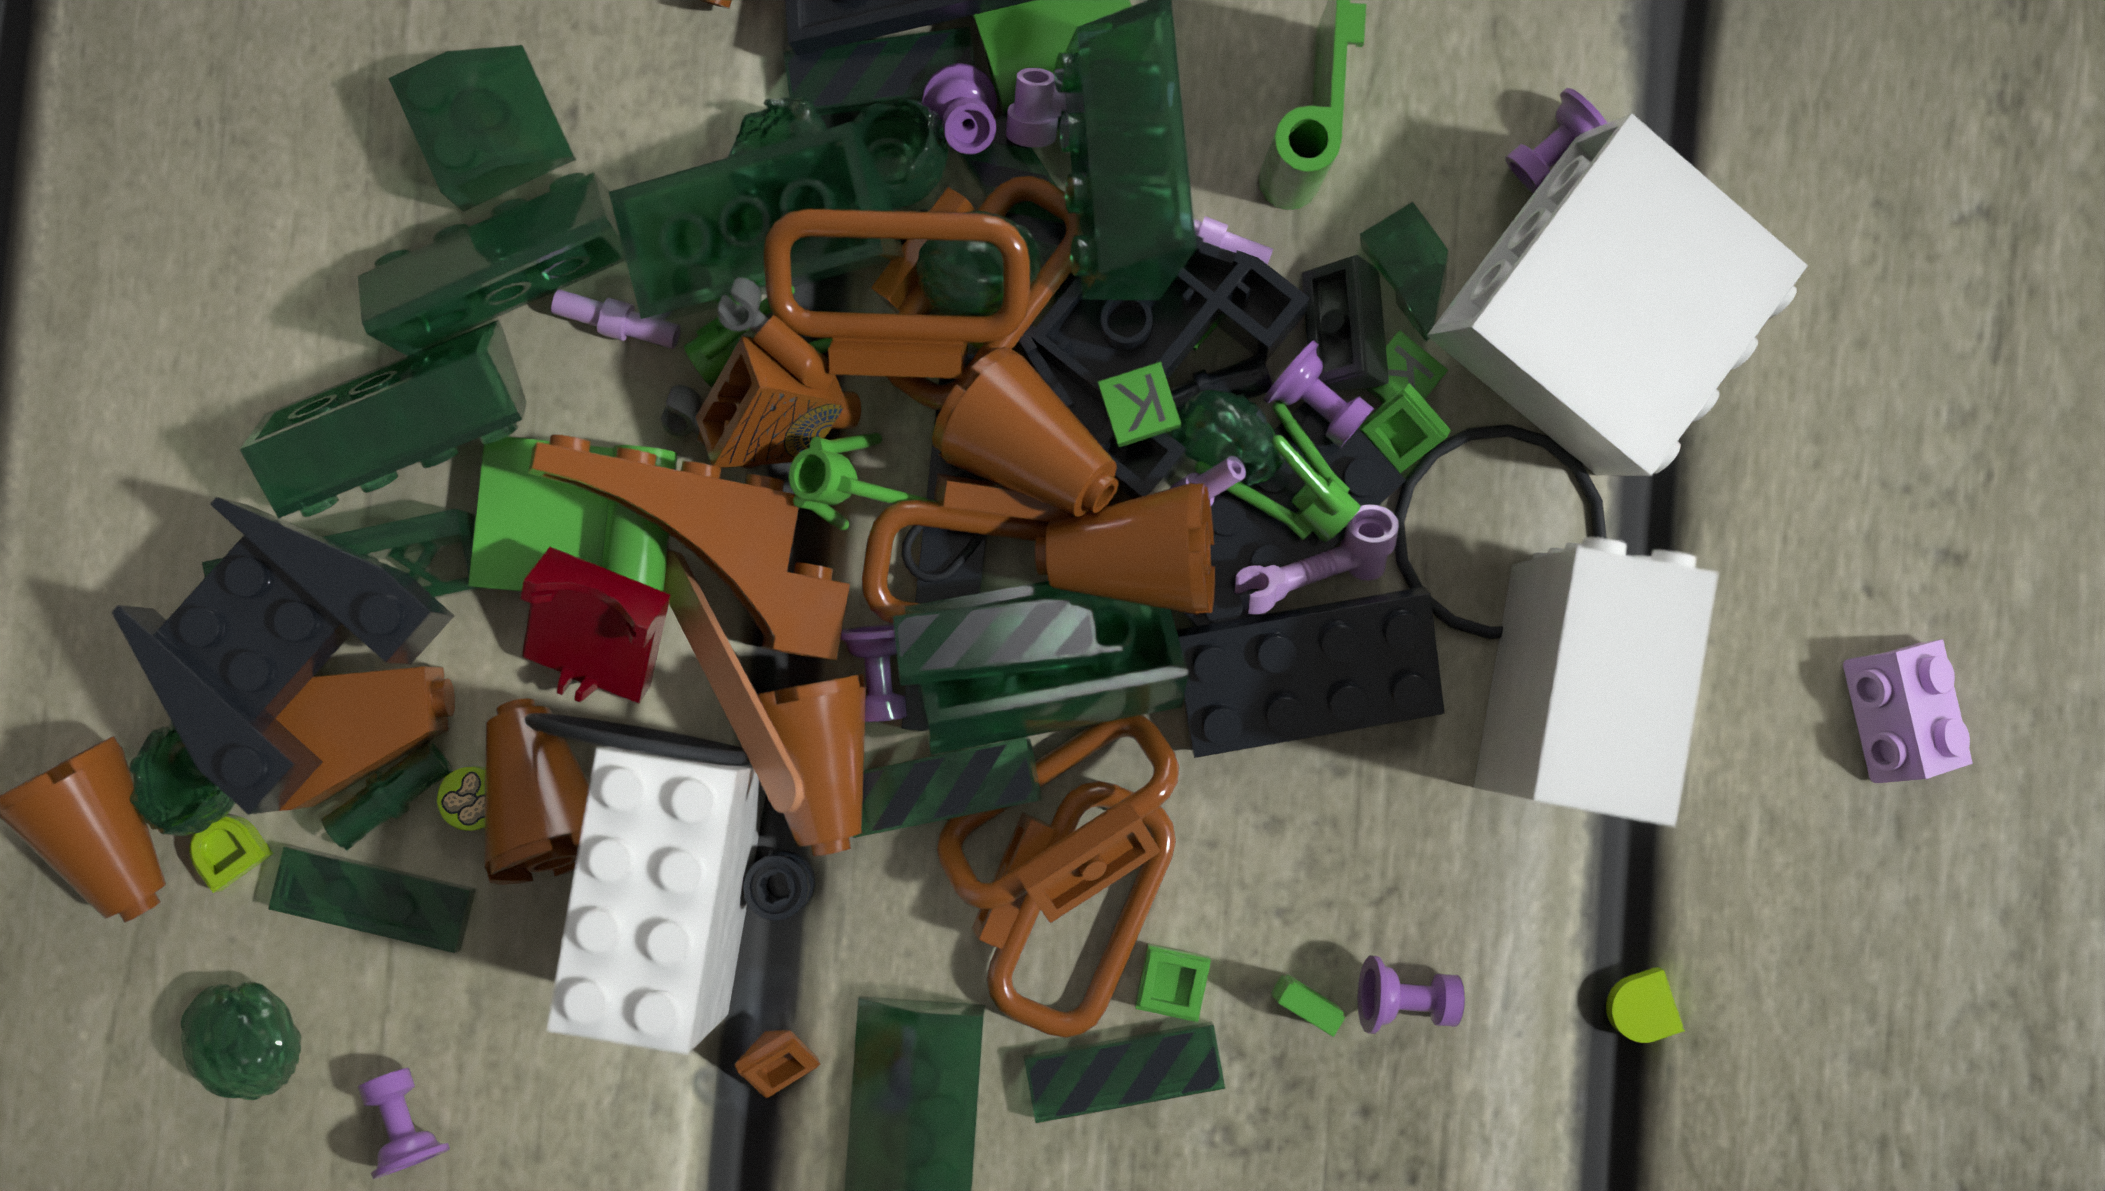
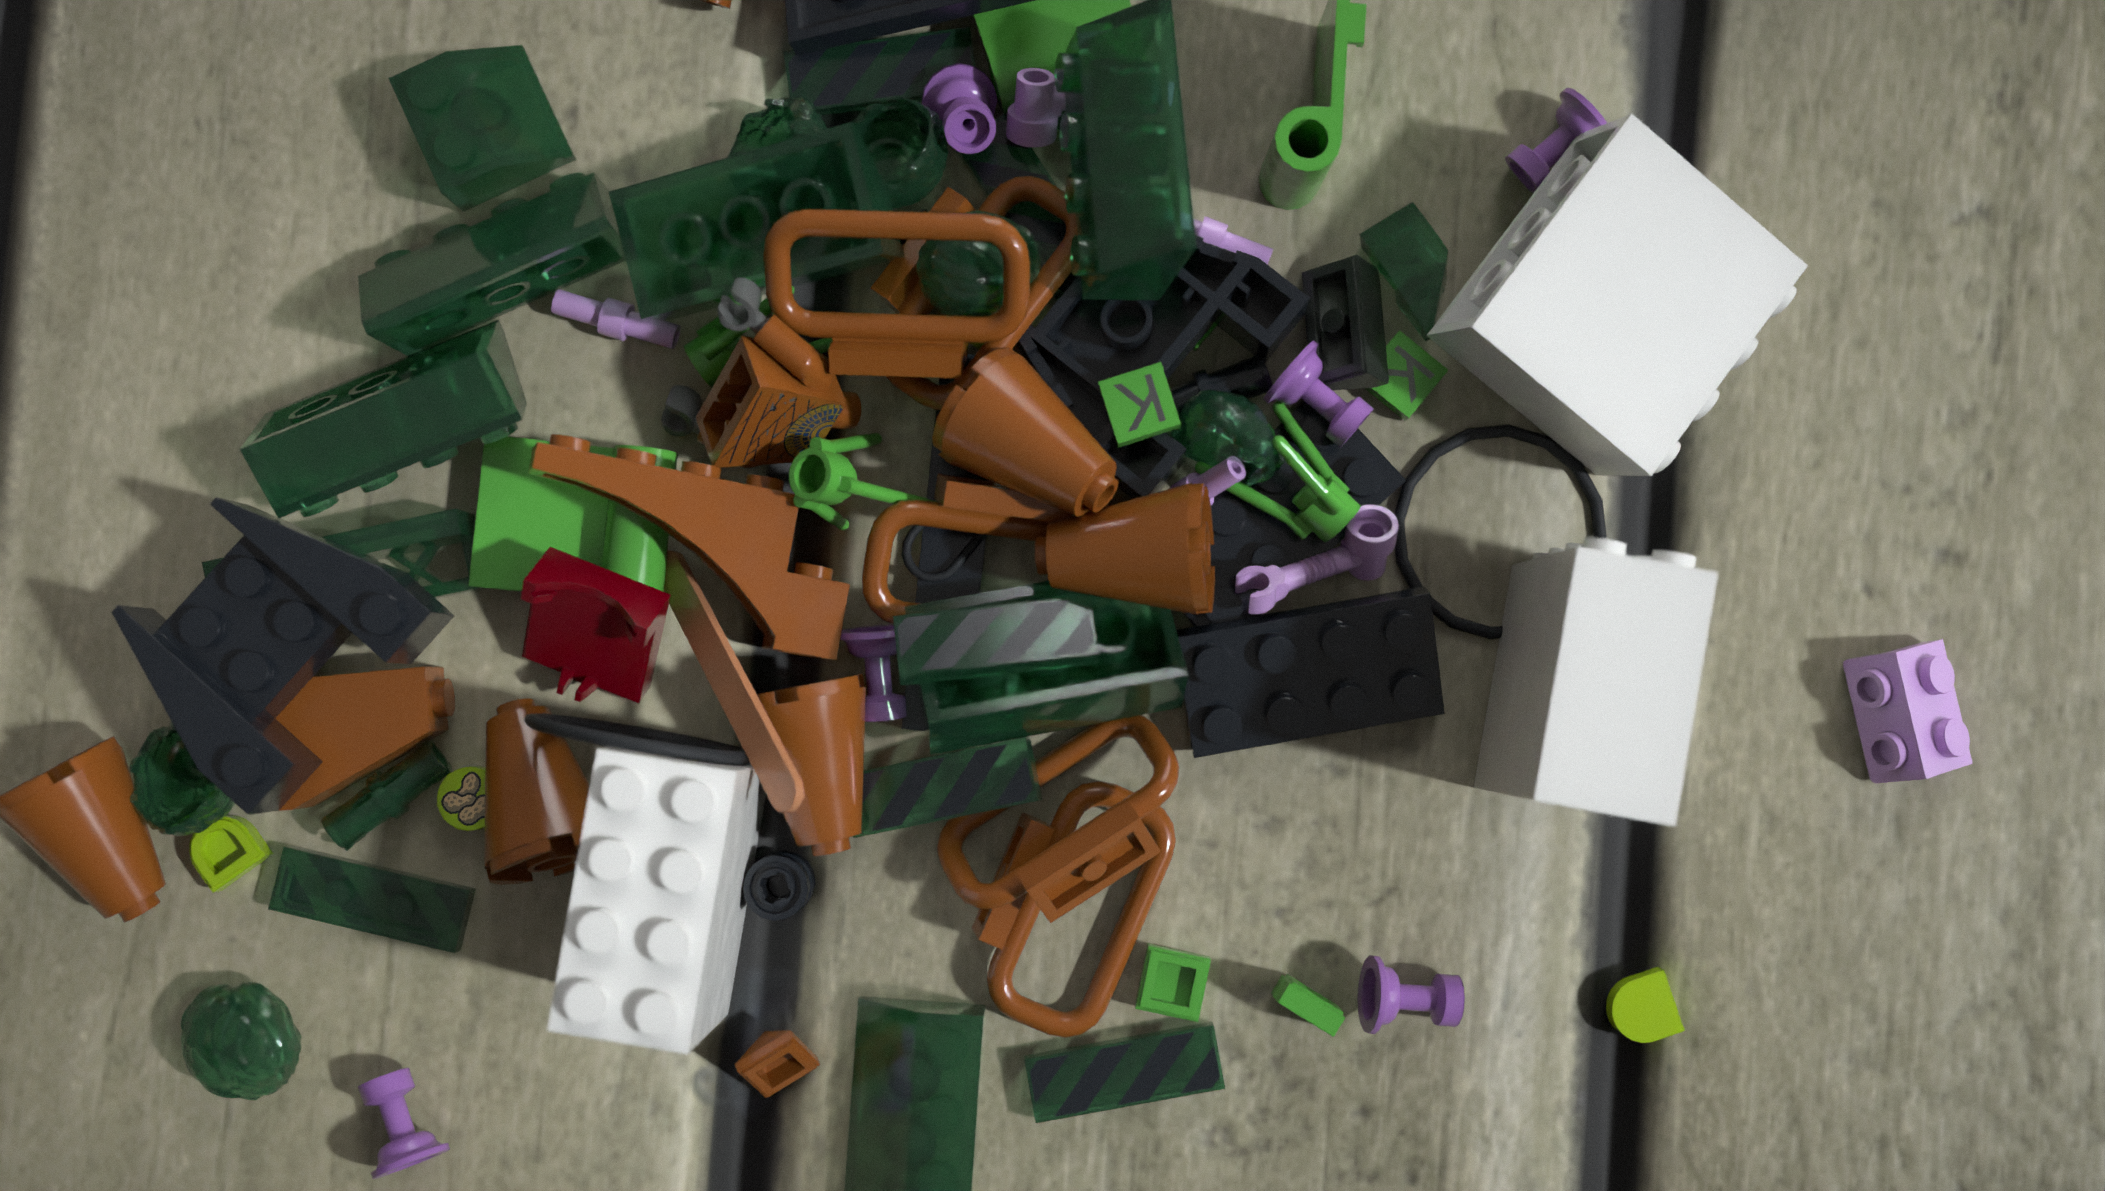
(1404, 428): bright green tile -> none

